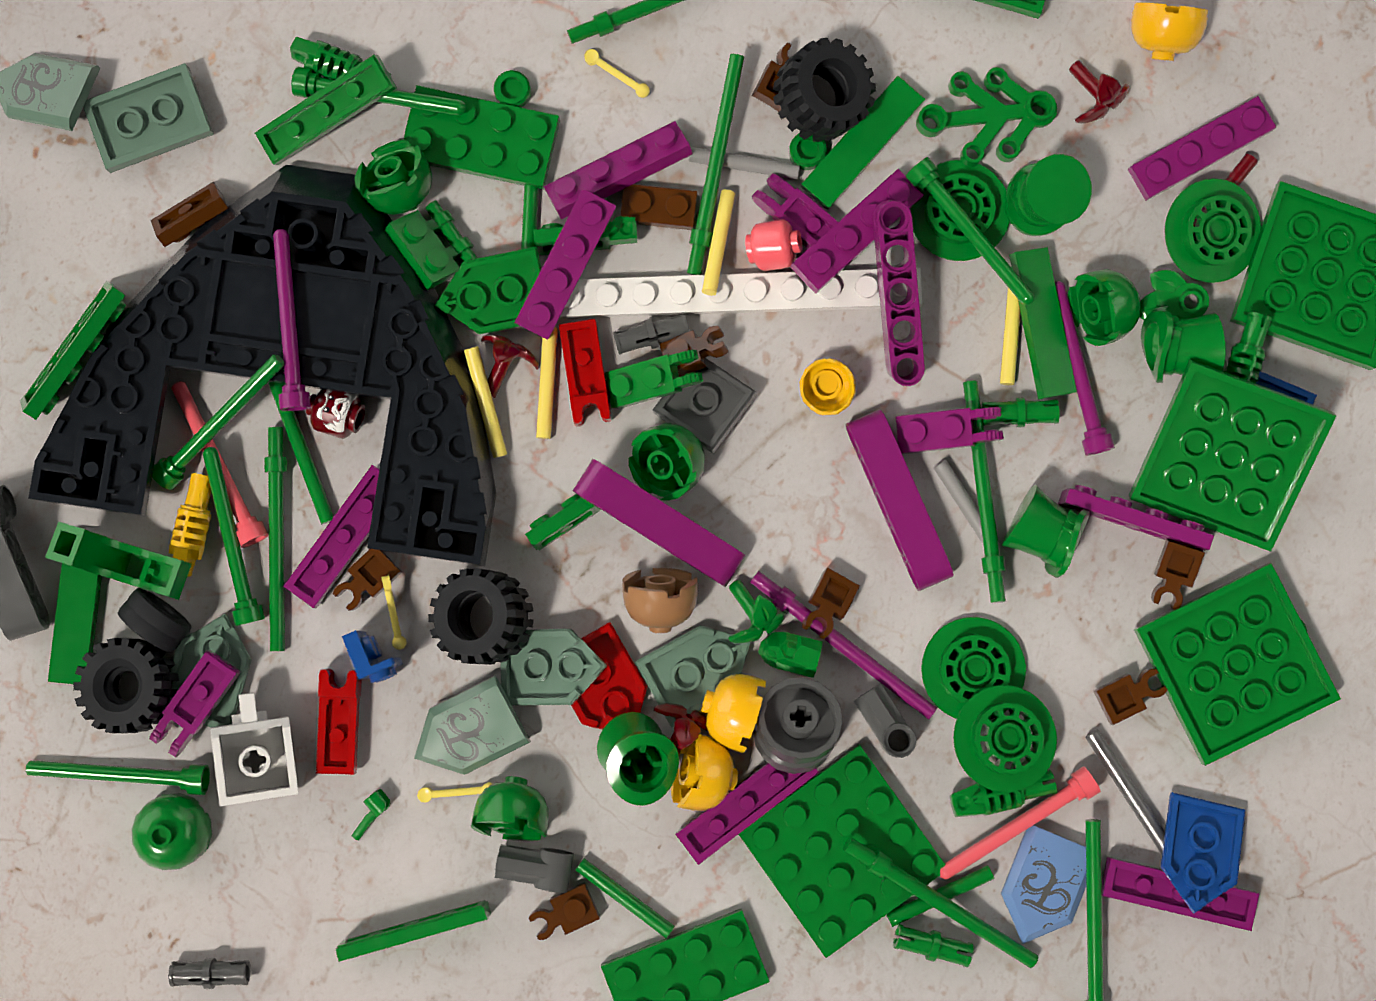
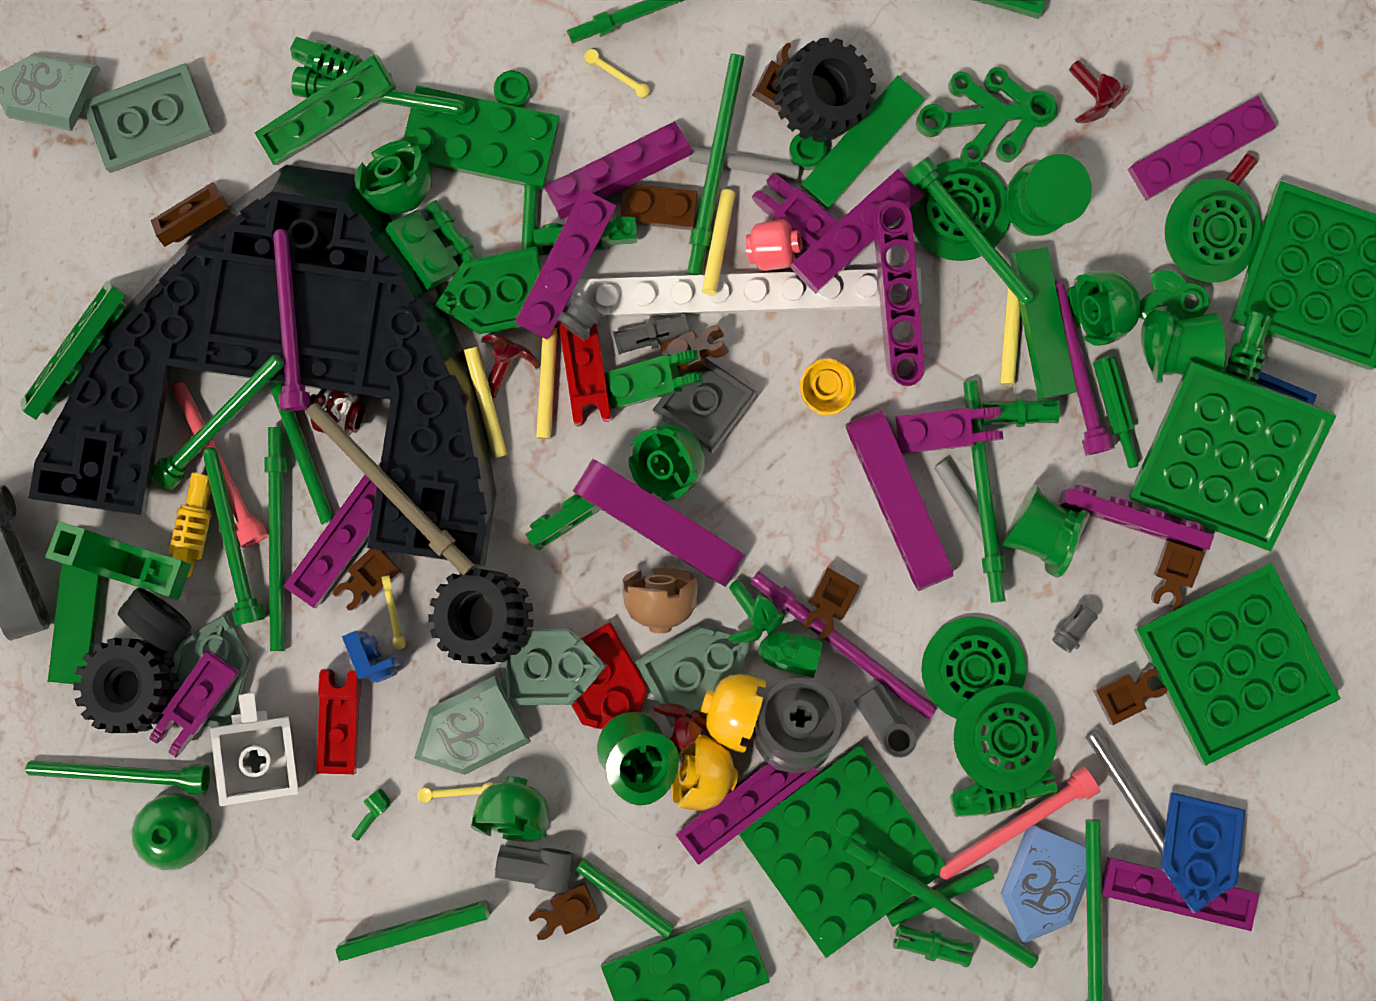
(209, 973): dark grey pin -> none
(440, 541): none -> dark tan bar
(580, 317): none -> dark grey wheel
(1074, 628): none -> dark grey pin
(1116, 405): none -> green axle
(1167, 28): yellow cylinder -> none

